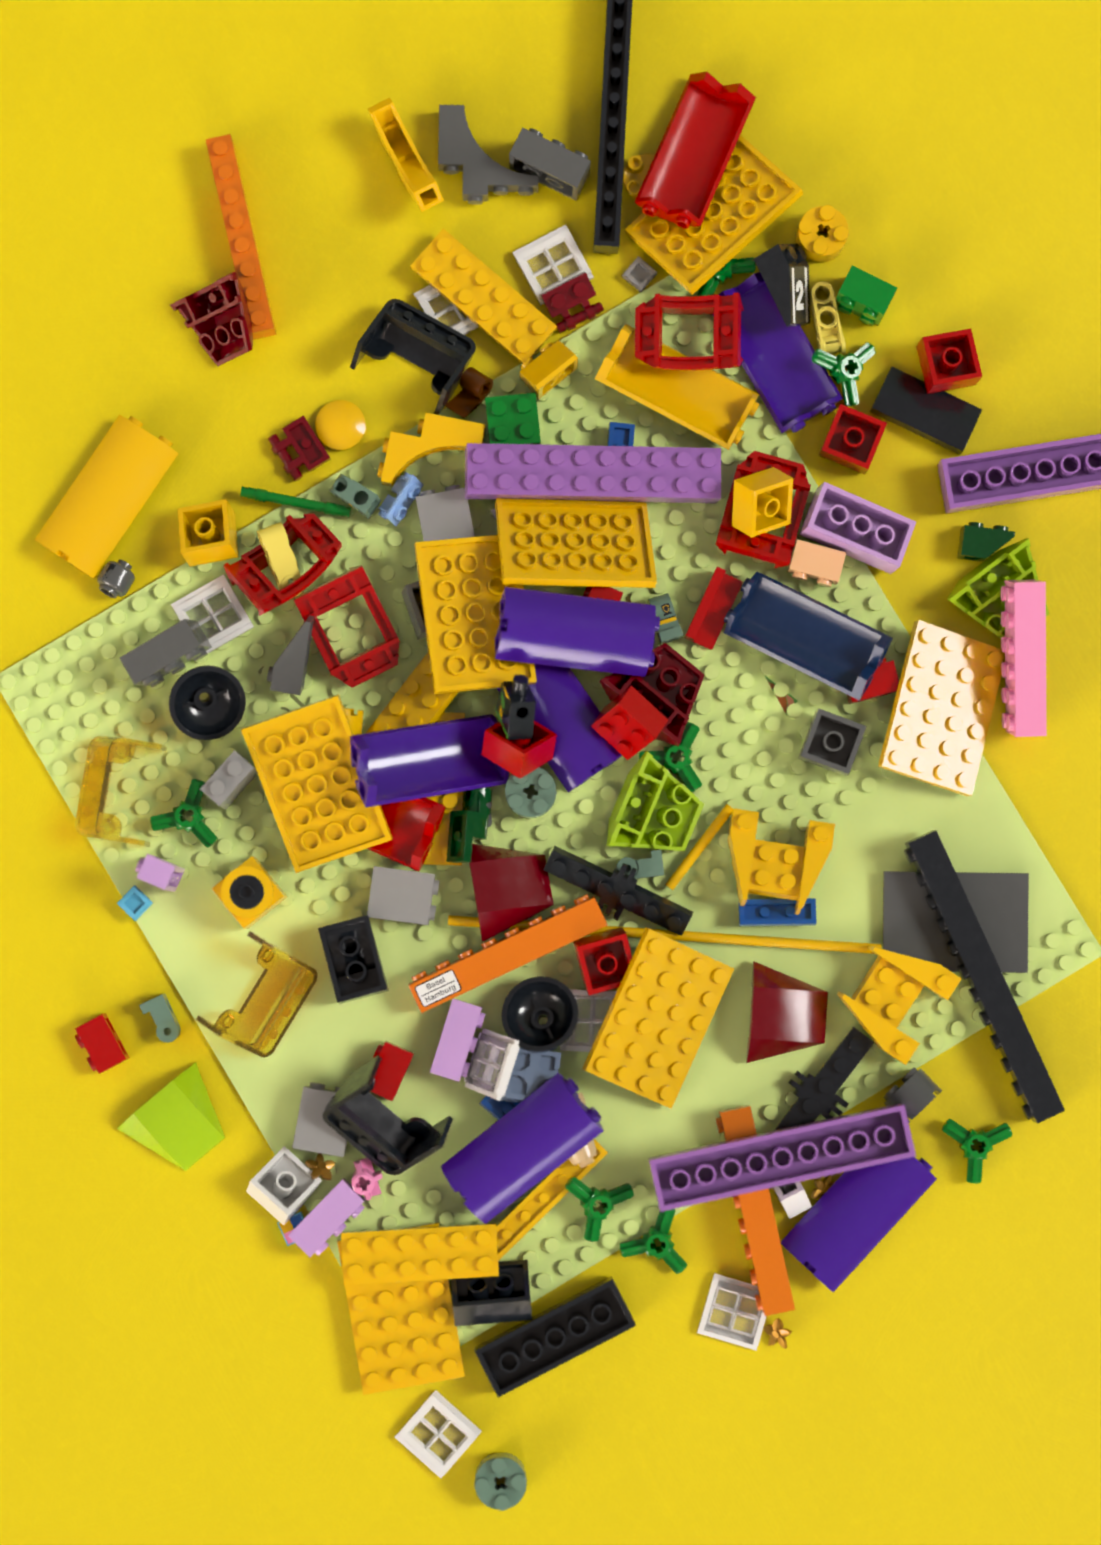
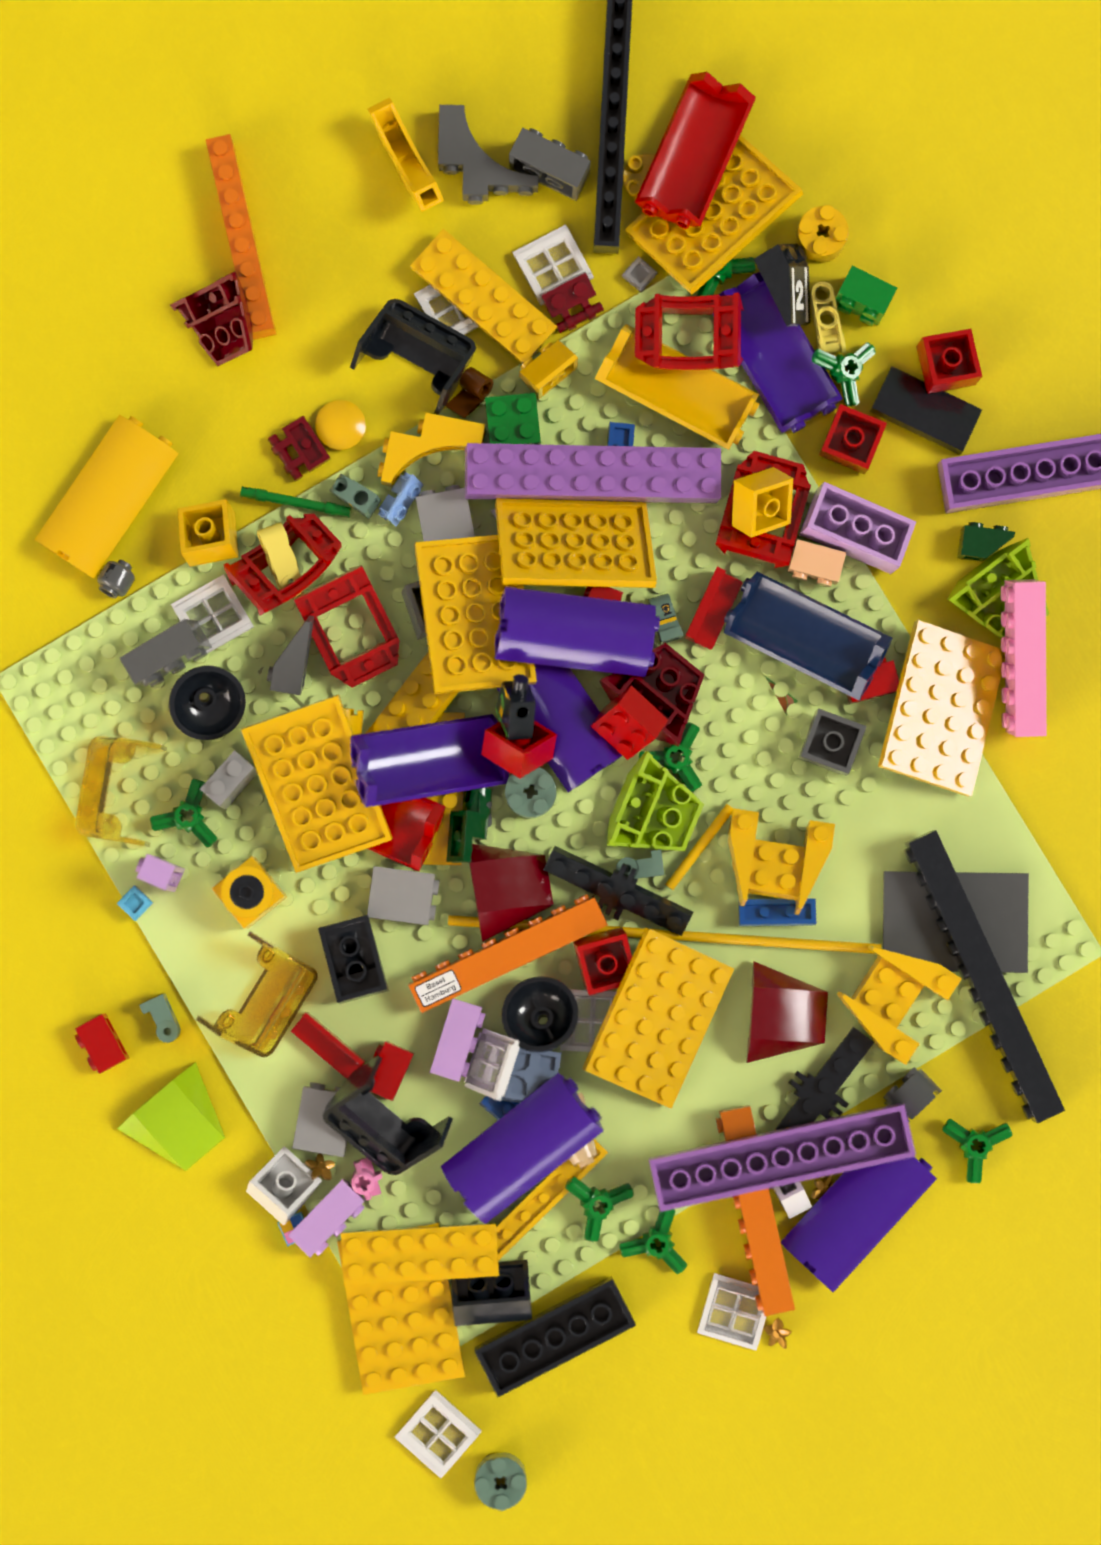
(327, 1045): none -> red panel

